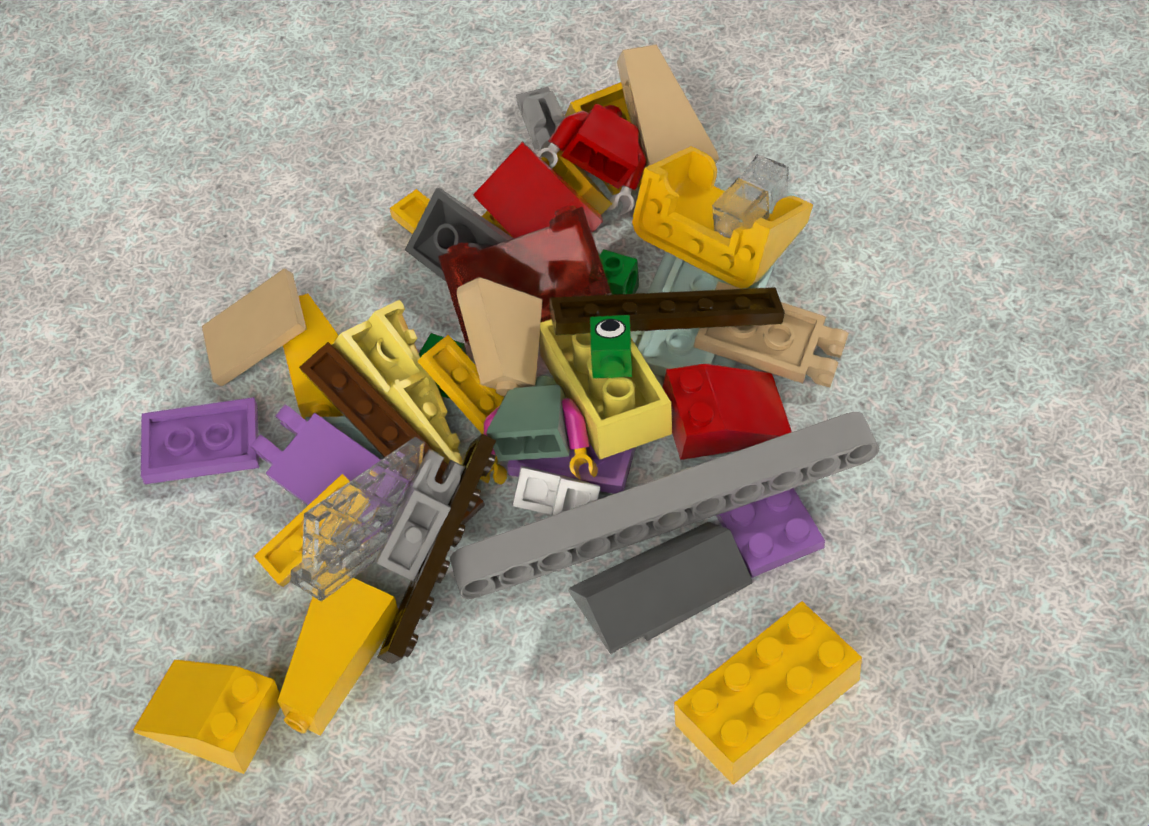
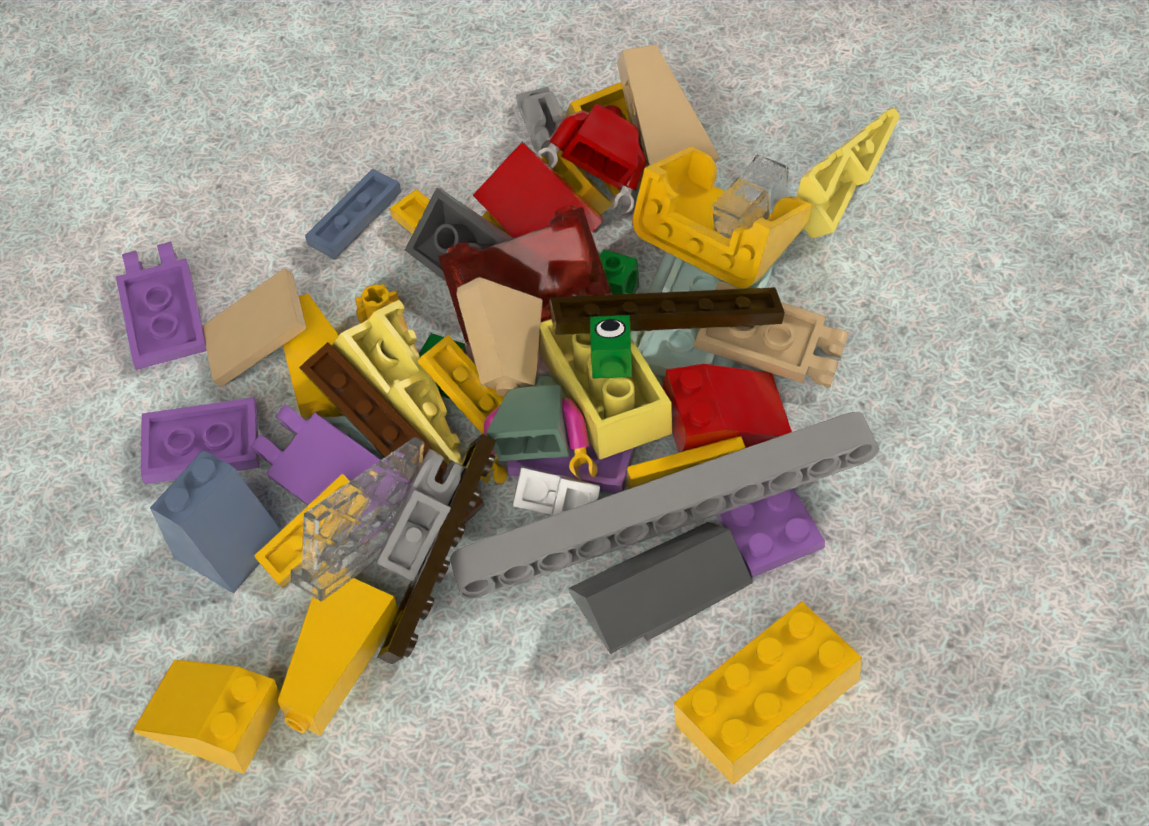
(160, 309): none -> medium lavender tile
(214, 521): none -> sand blue slope
(353, 213): none -> sand blue plate
(373, 299): none -> yellow gear
(670, 464): none -> yellow tile
(836, 177): none -> light yellow wedge

